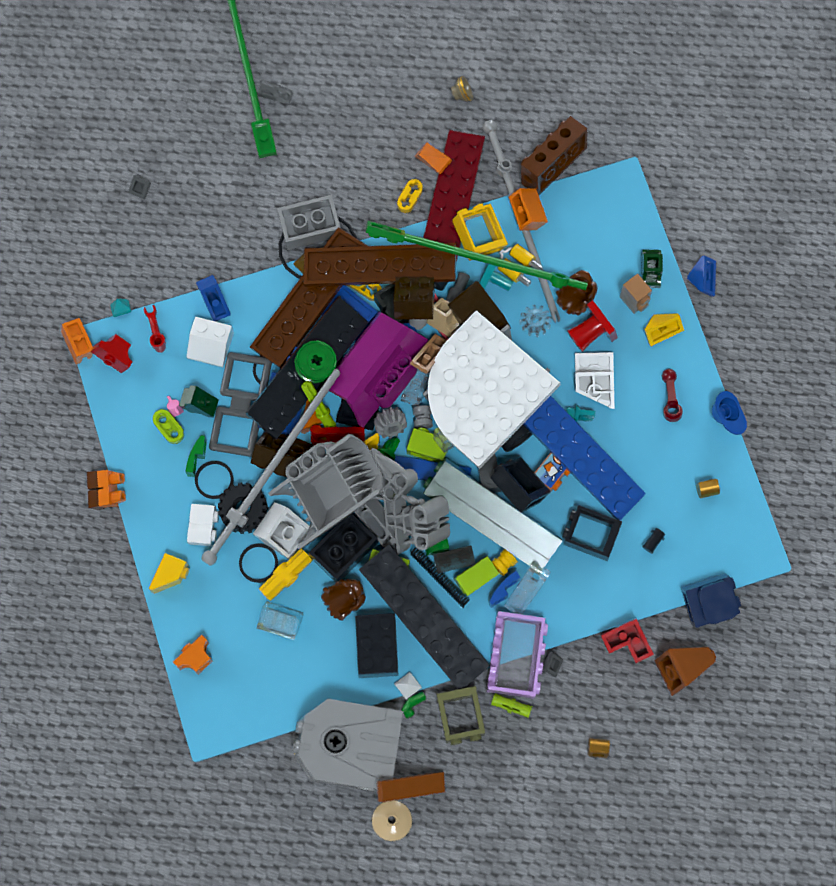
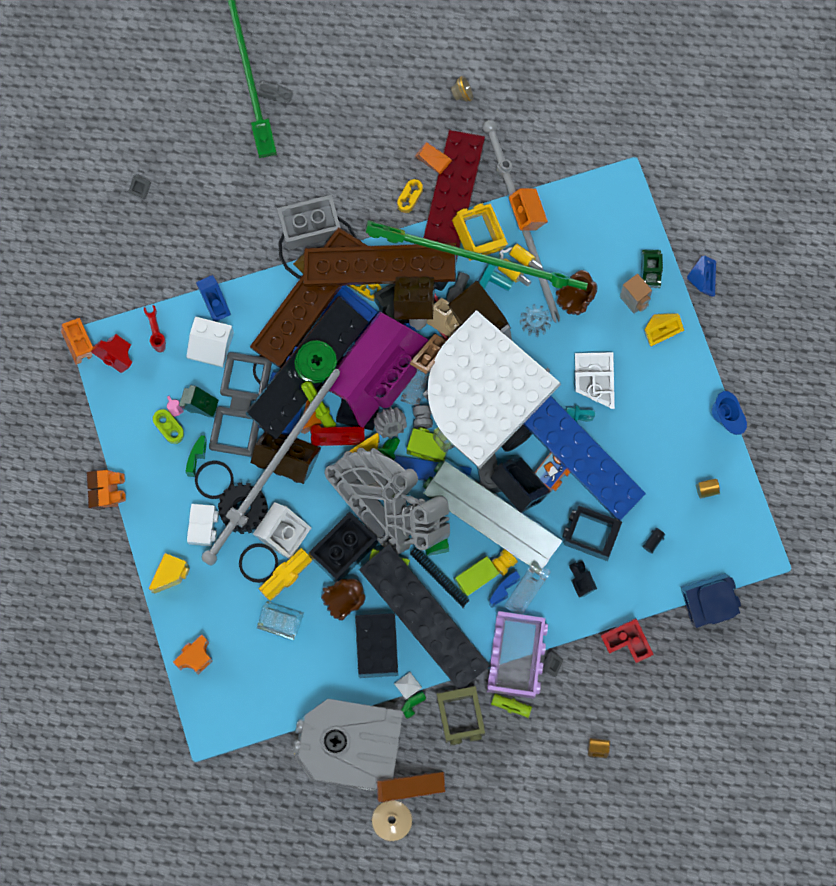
(120, 307): teal slope -> none
(332, 483): light grey panel -> none
(454, 559): clear smoke bracket -> none
(554, 155): reddish brown brick -> none
(583, 580): none -> black plate
(592, 328): red plant -> none
(669, 377): dark red piece -> none
(683, 665): dark orange slope -> none

